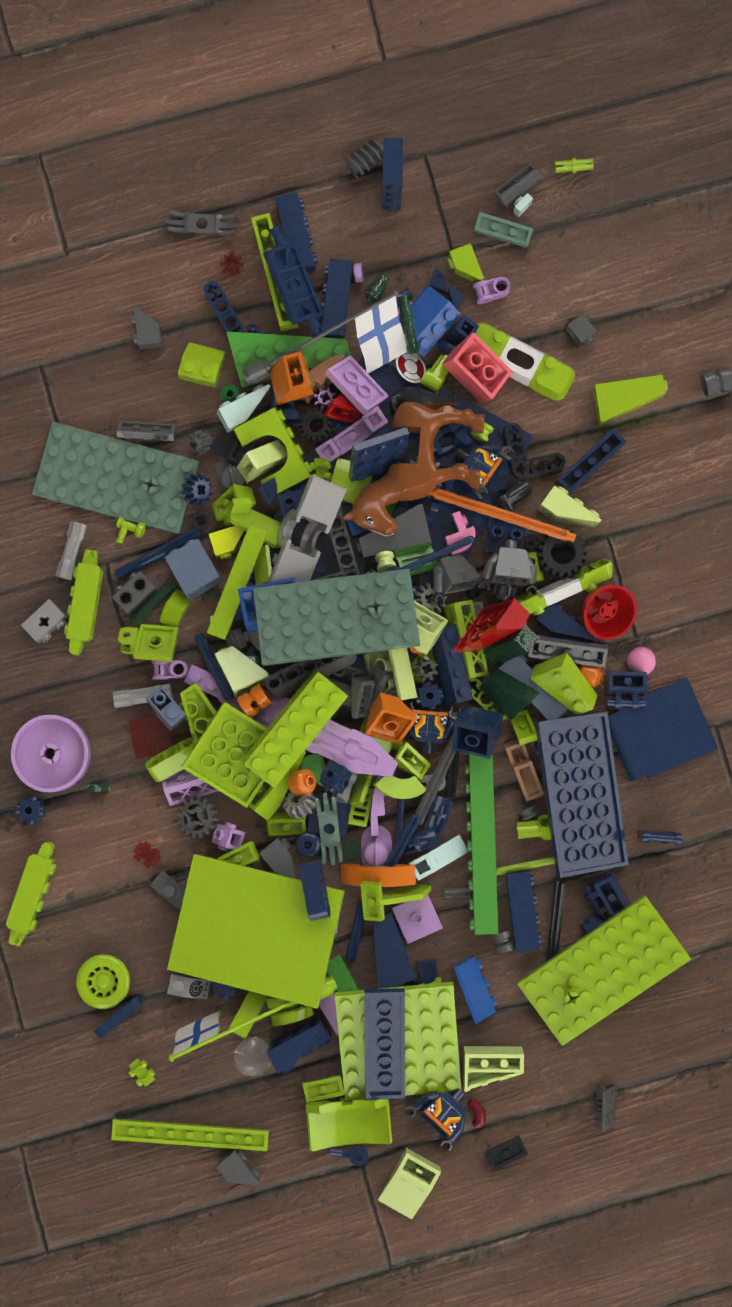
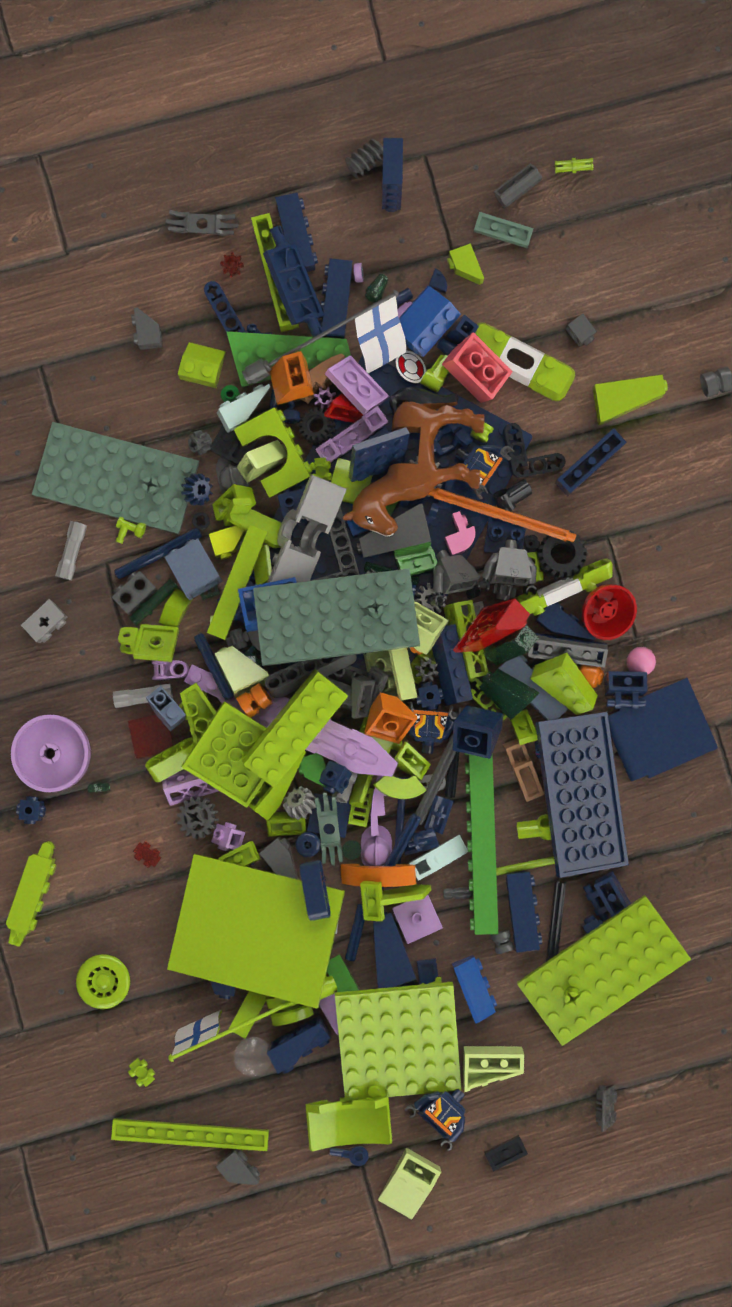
(84, 602): lime hinge -> none
(118, 1017): dark blue beam -> none
(146, 430): dark grey plate -> none
(169, 889): dark grey tile -> none
(188, 986): light grey slope -> none
(269, 490): dark blue tile -> none
(301, 782): orange head -> none
(323, 1088): lime plate -> none
(384, 1043): dark blue plate -> none
(385, 560): yellowish green wheel -> none
(407, 316): clear green pin -> none
(437, 554): dark blue piece -> none
(455, 297): dark blue slope -> none
(480, 1113): dark red arm -> none
(489, 289): lavender piece -> none
(522, 204): light aqua plate -> none
(528, 813): dark grey bush -> none
(564, 509): yellowish green slope -> none
(649, 836): dark blue plate -> none

